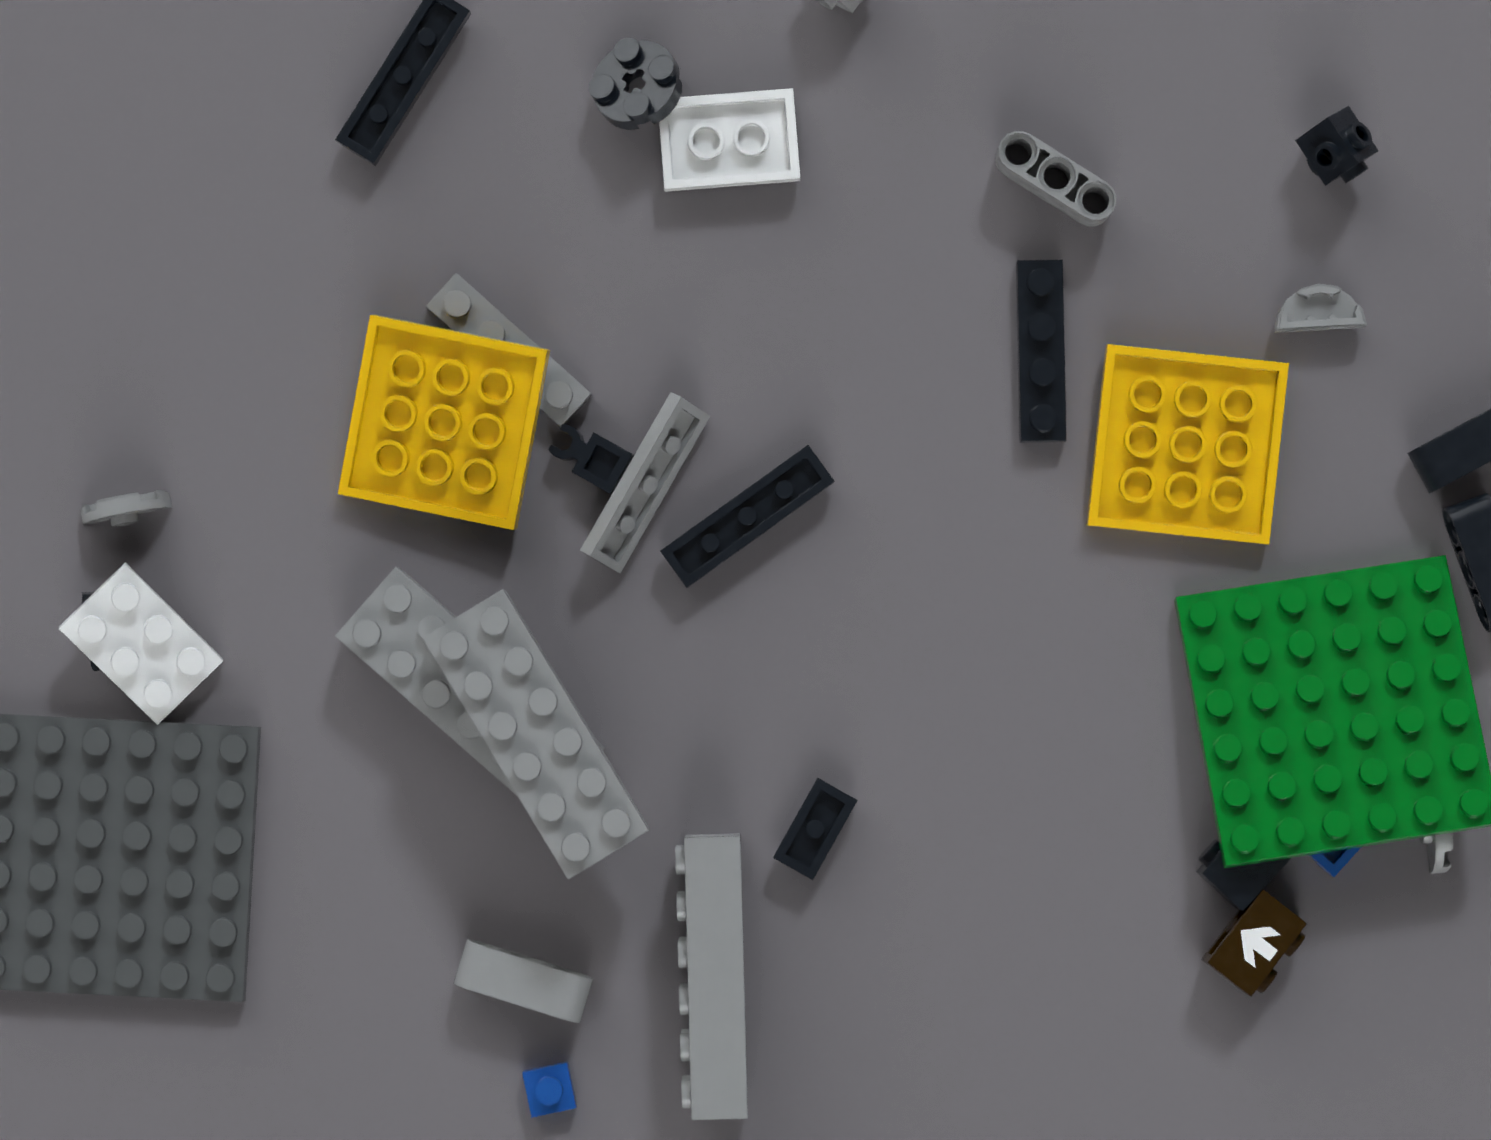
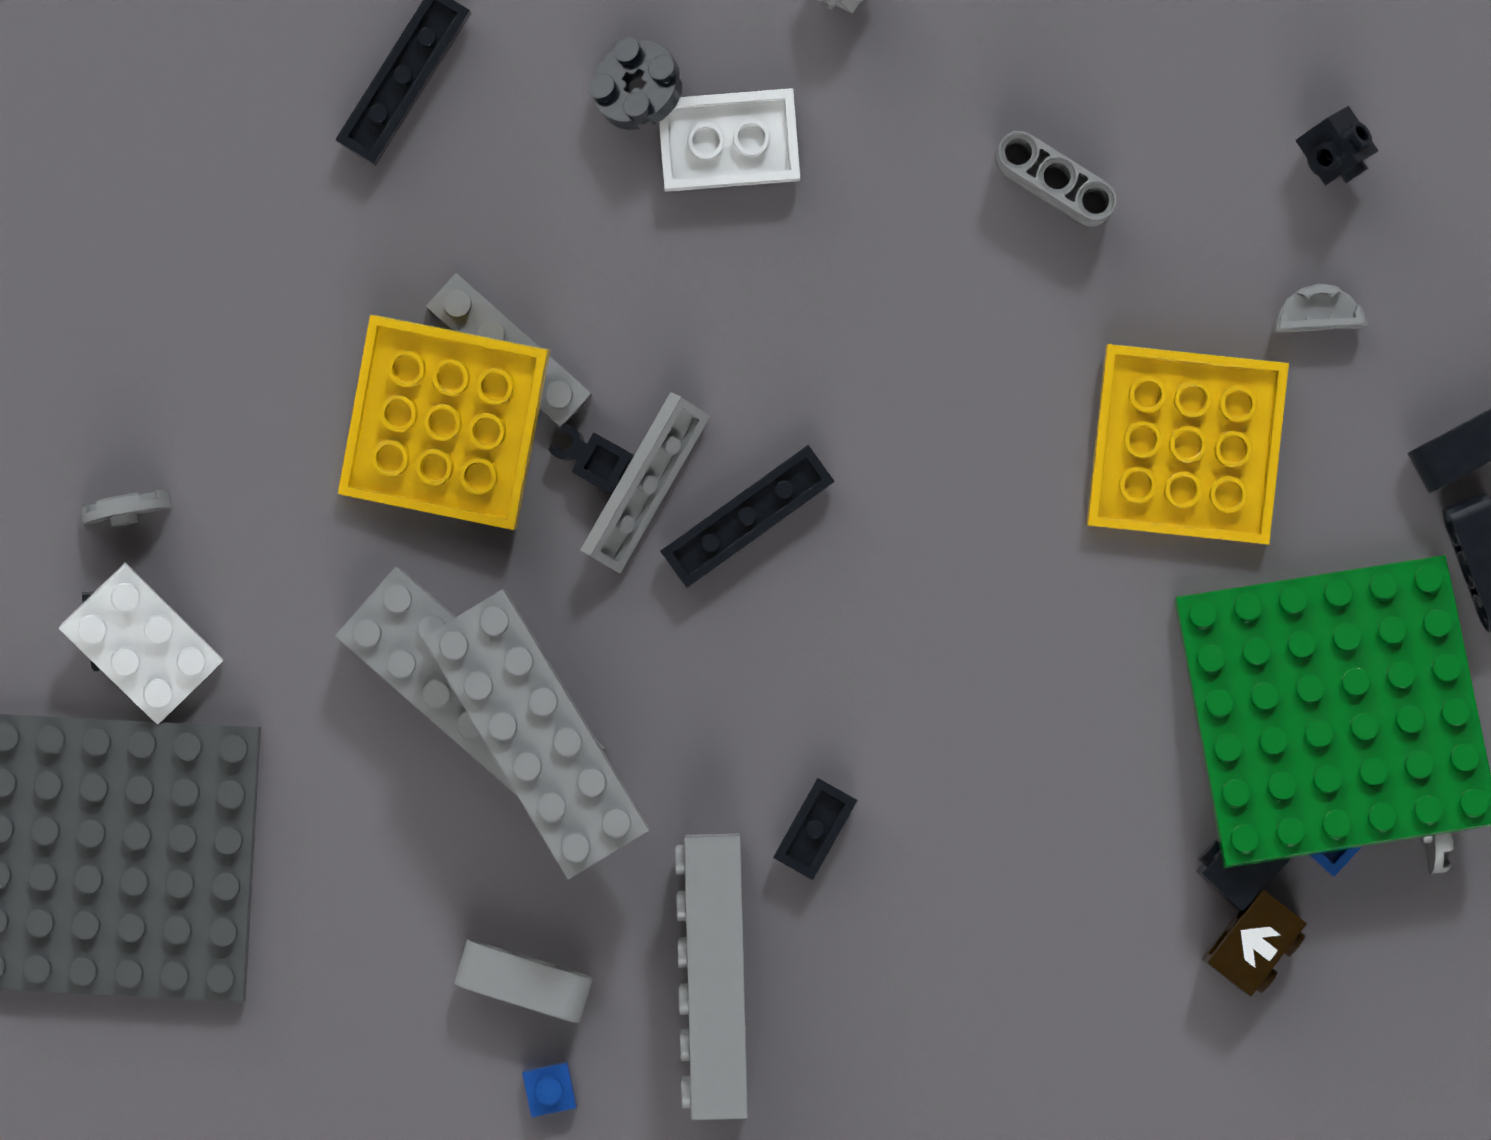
(1041, 351): black plate -> none

